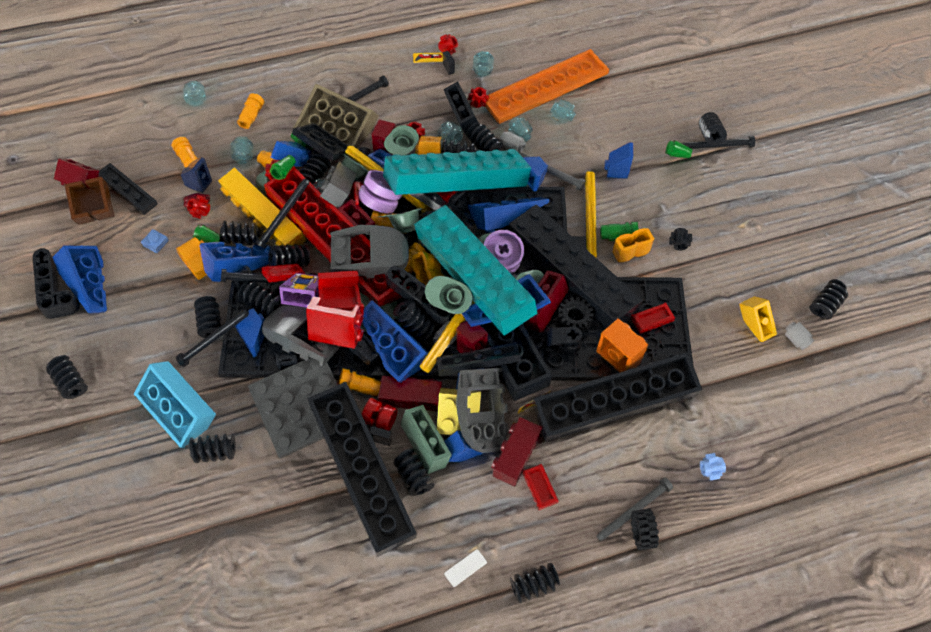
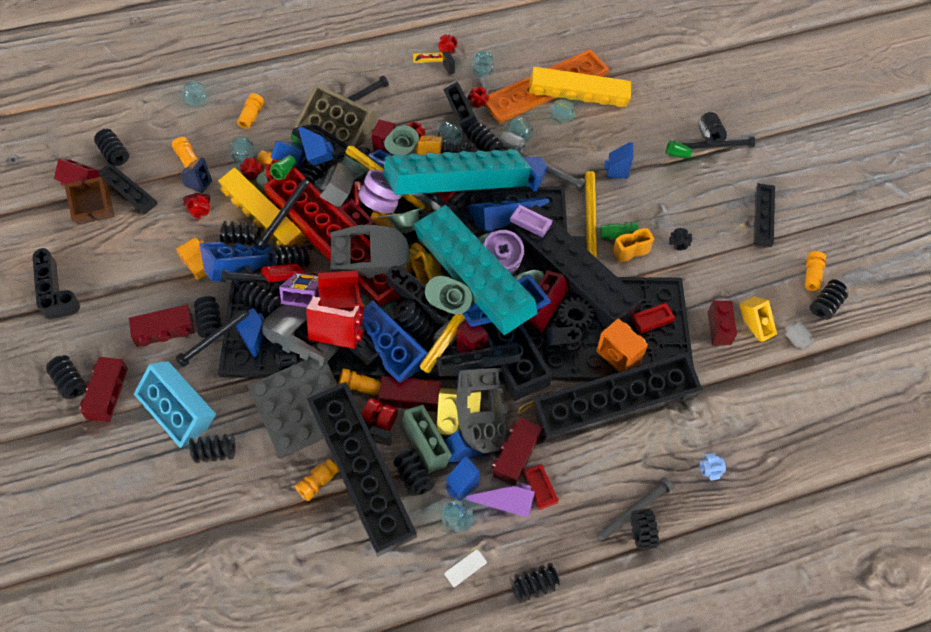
(82, 273): blue wedge -> none
(103, 389): none -> dark red brick
(111, 147): none -> black piece
(154, 241): medium blue plate -> none
(161, 325): none -> dark red brick
(206, 234): green cone -> none
(250, 168): none -> red gear
(315, 147): none -> blue slope
(318, 478): none -> light orange axle
(457, 516): none -> clear light blue head
(462, 479): none -> blue slope
(510, 499): none -> medium lavender slope
(531, 221): none -> lavender tile
(580, 87): none -> yellow brick
(722, 322): none -> dark red brick
(764, 215): none -> black plate
(814, 273): none -> light orange axle

